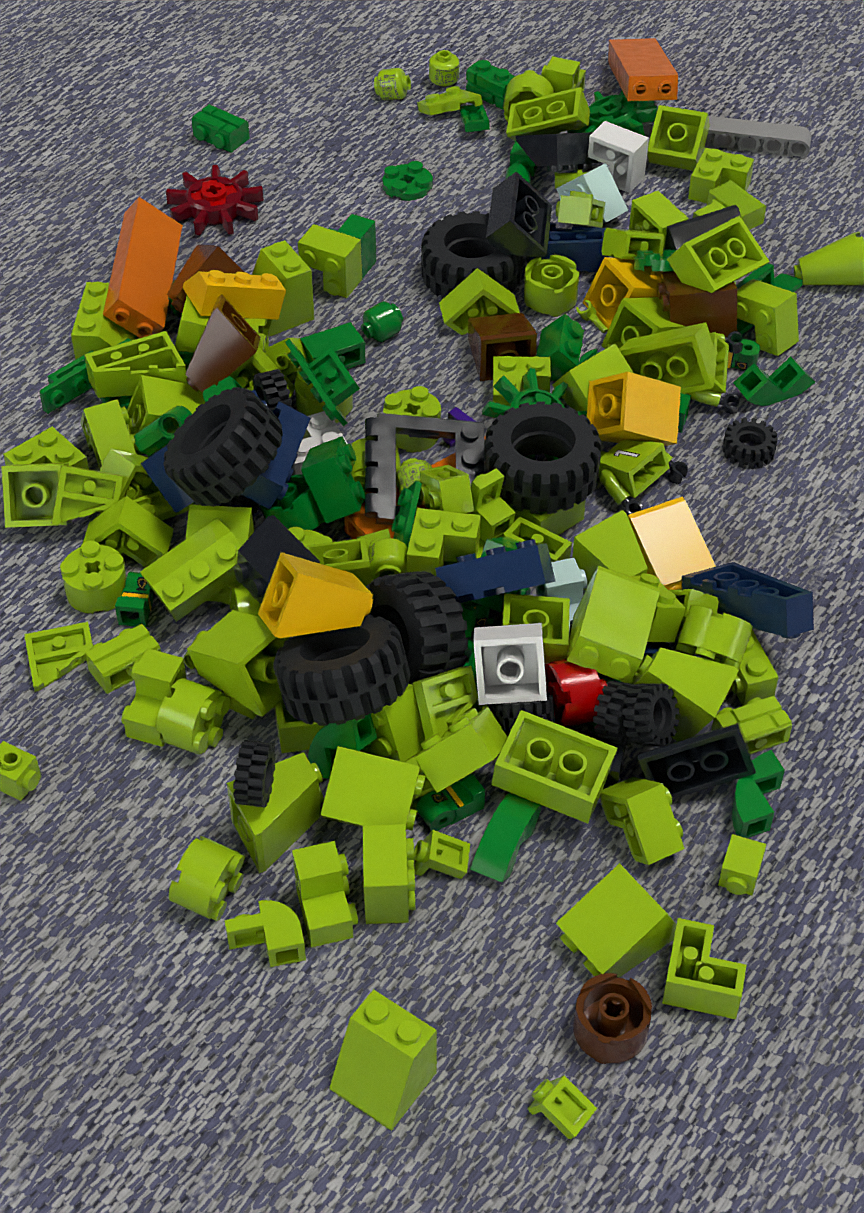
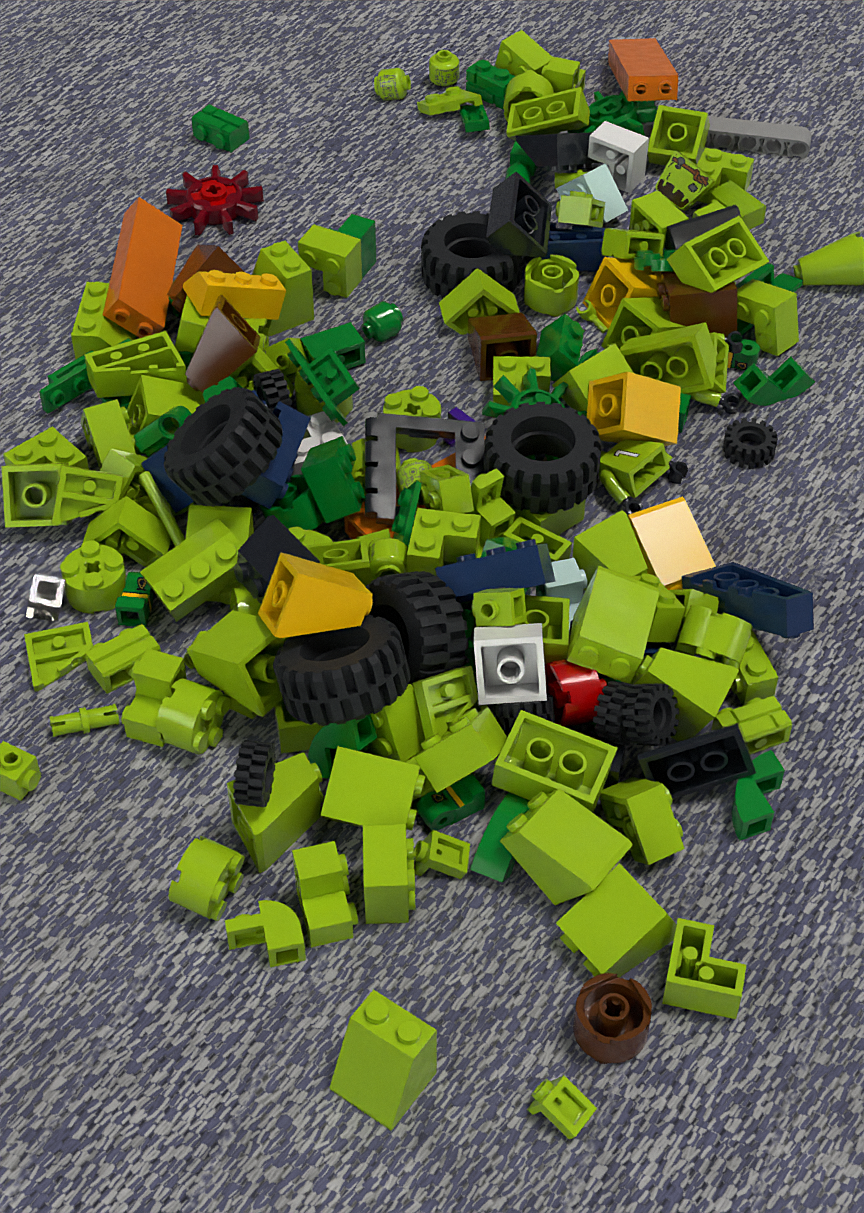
(45, 597): none -> clear smoke brick
(84, 720): none -> lime pin
(161, 508): none -> lime bar
(396, 176): green plate -> none
(499, 607): none -> lime brick
(521, 54): none -> lime brick
(564, 845): none -> lime slope
(683, 182): none -> lime torso
(742, 865): lime brick -> none

